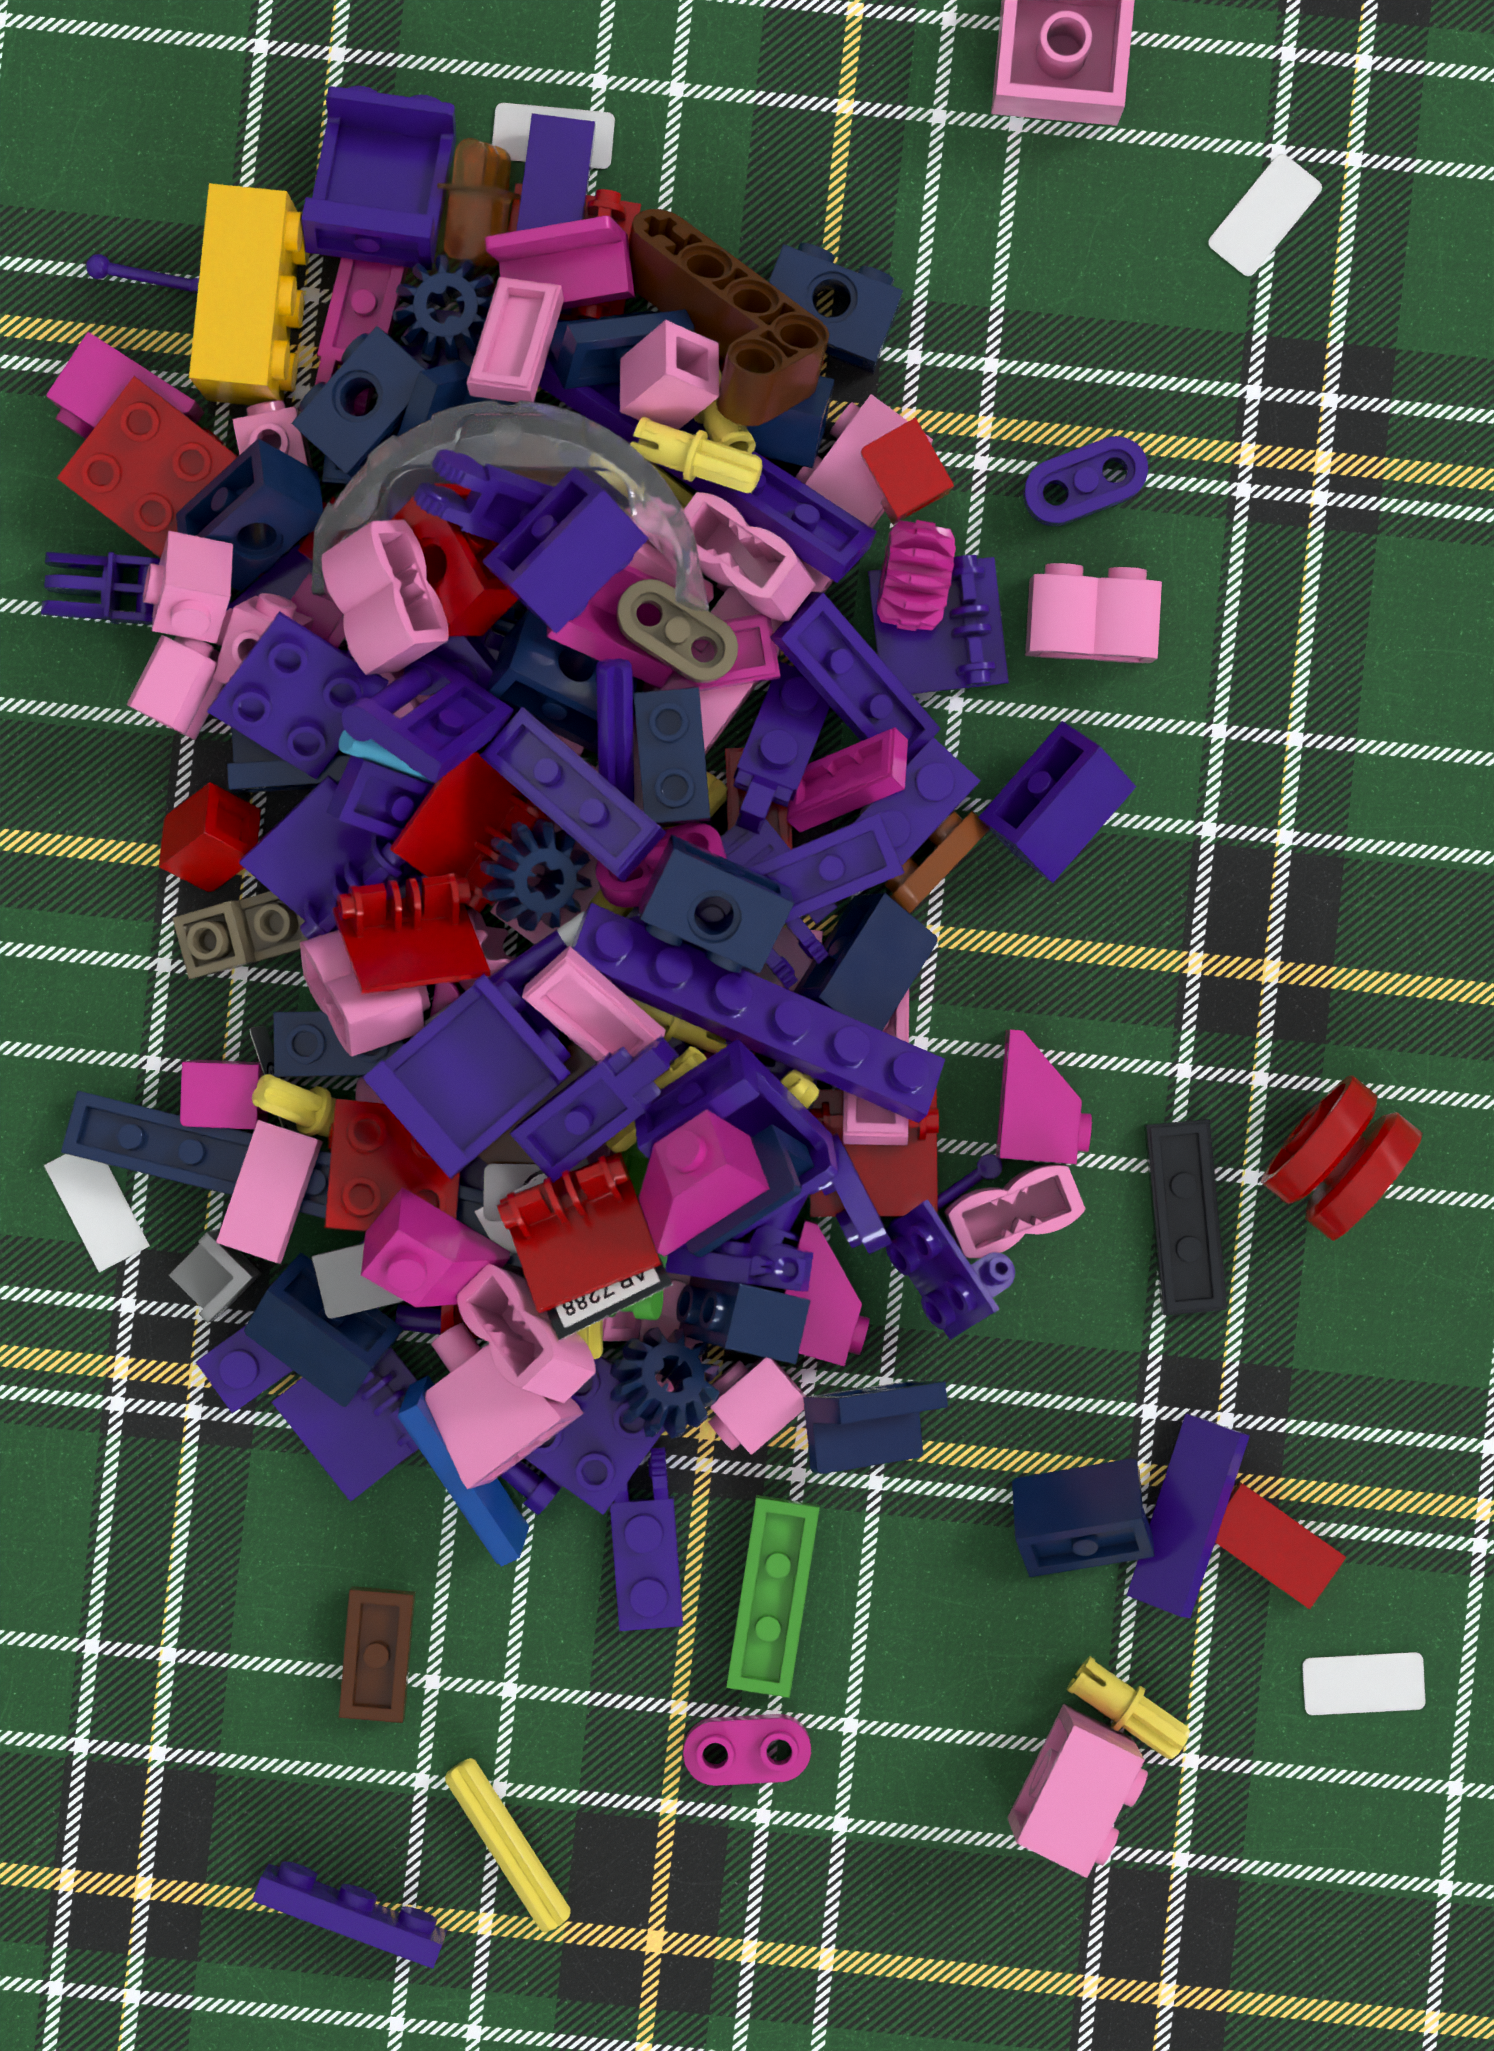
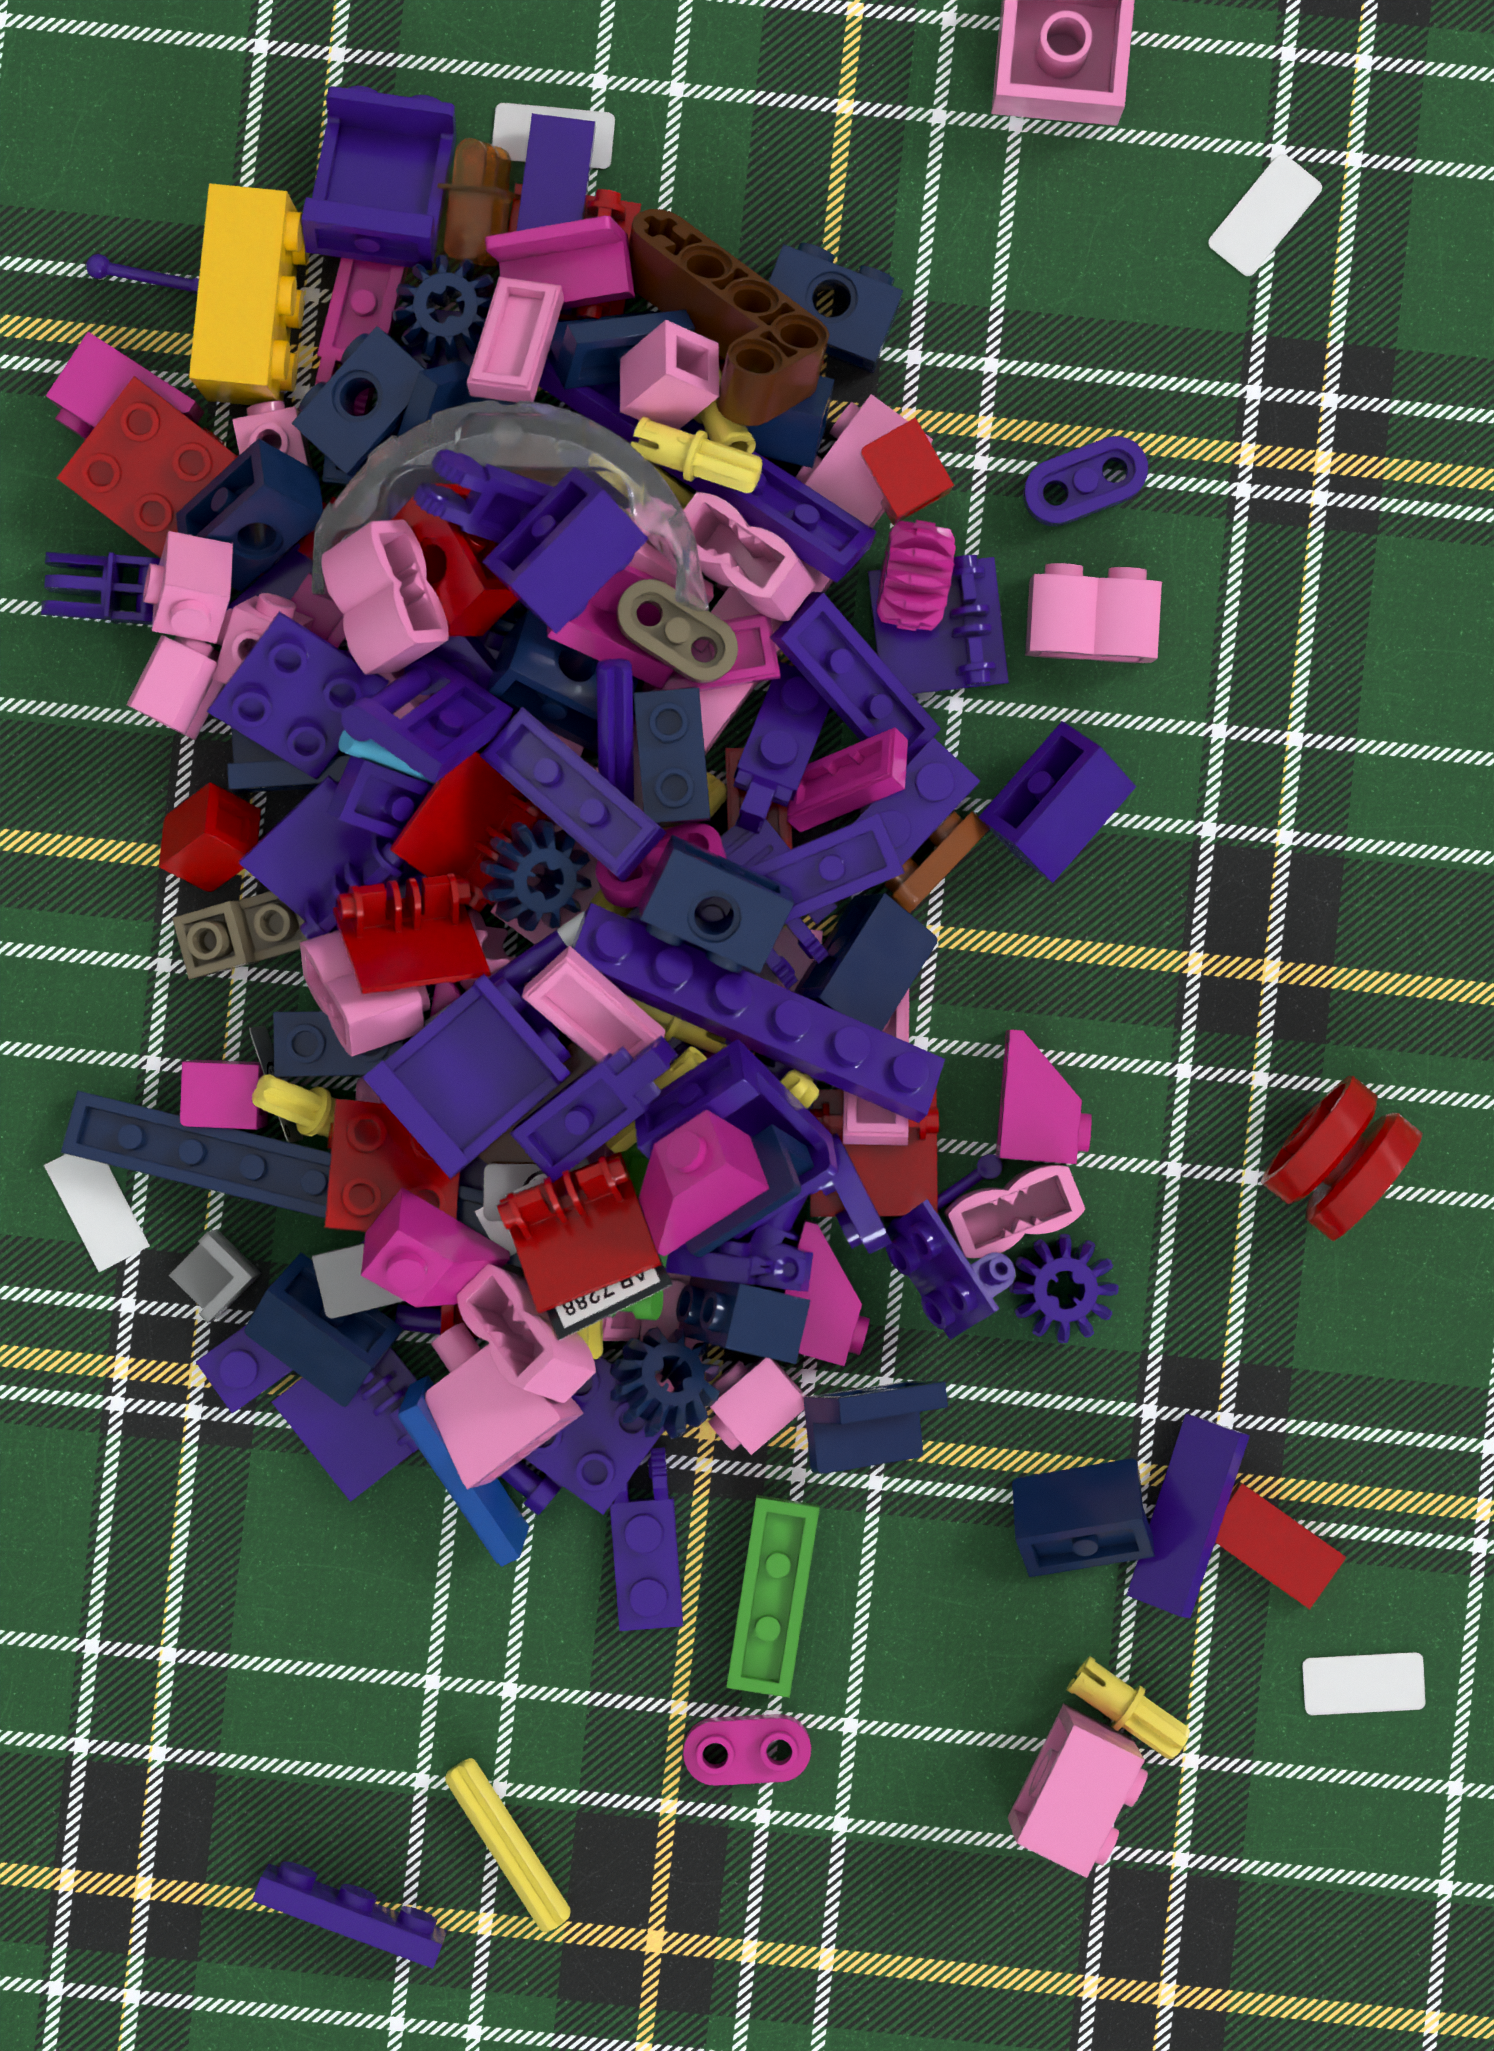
(269, 1192): bright pink tile -> none
(377, 1654): reddish brown plate -> none
(1077, 1272): none -> dark purple gear
(1185, 1217): black tile -> none

